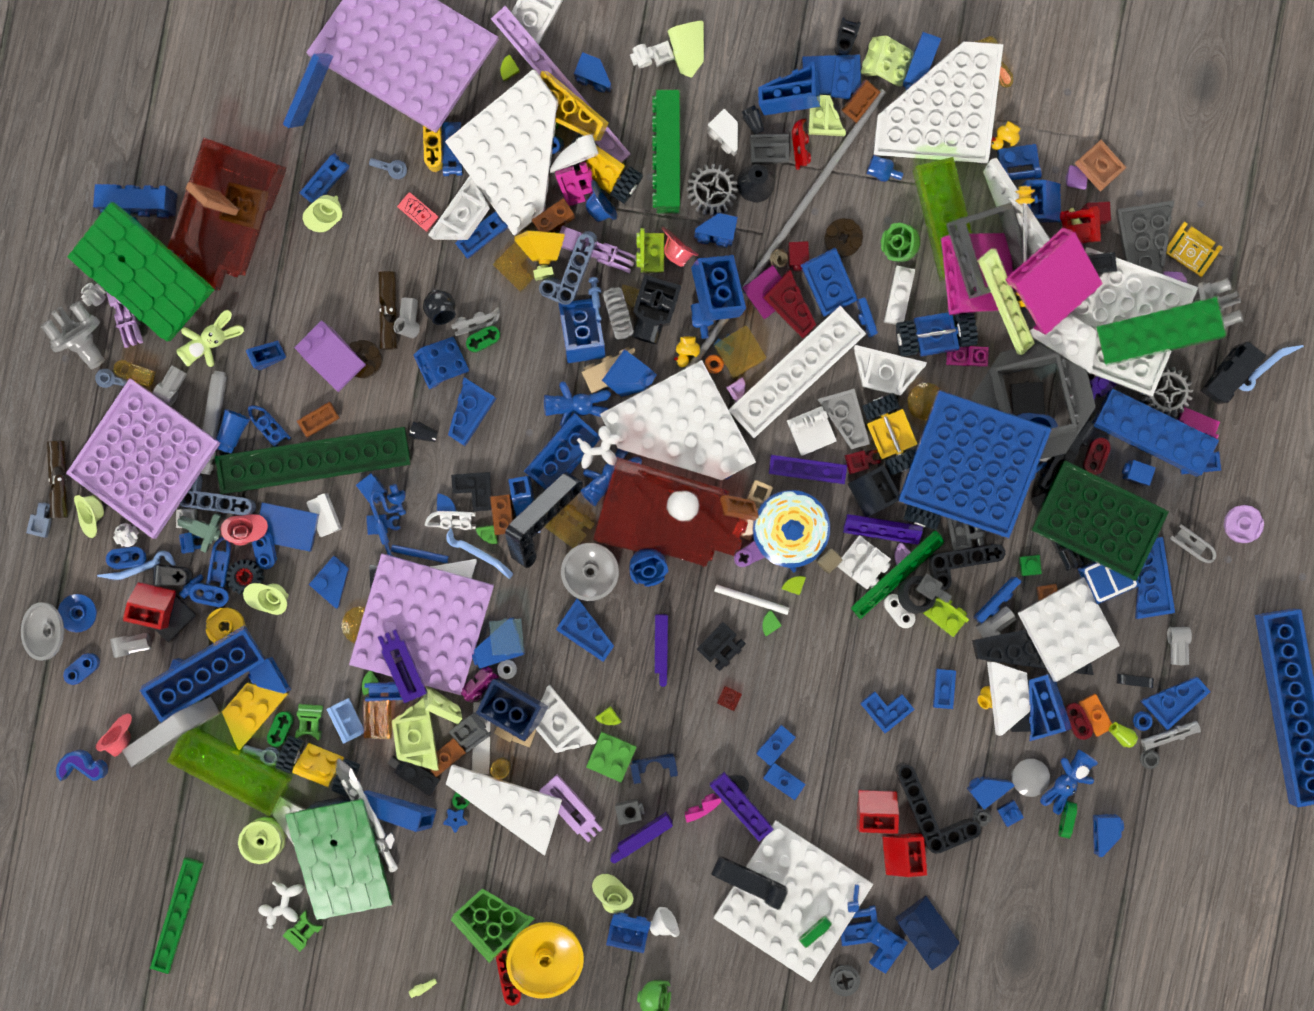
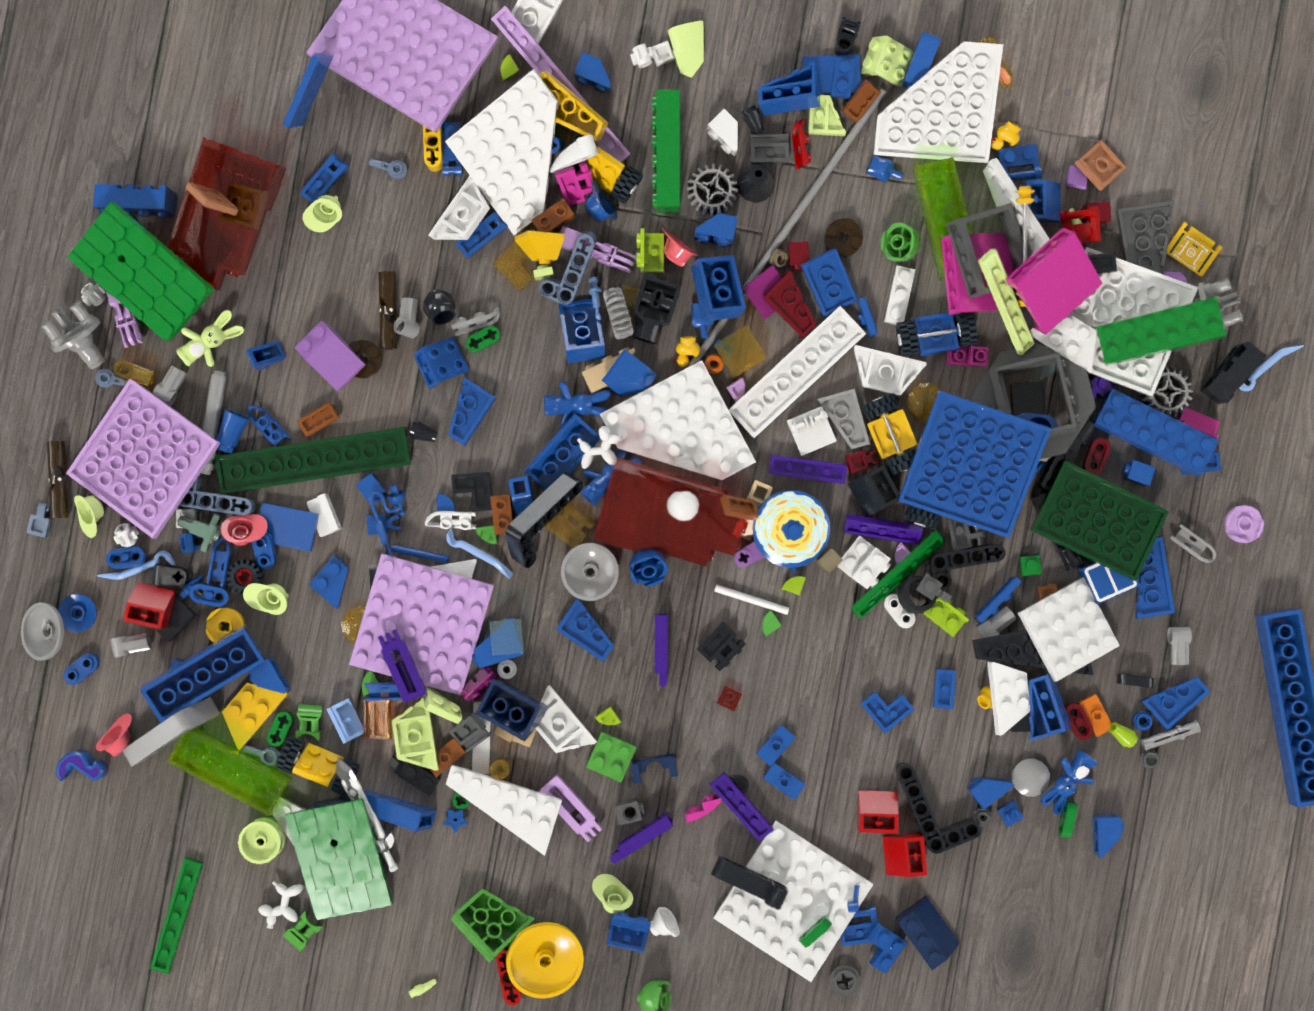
(418, 212): coral tile -> none

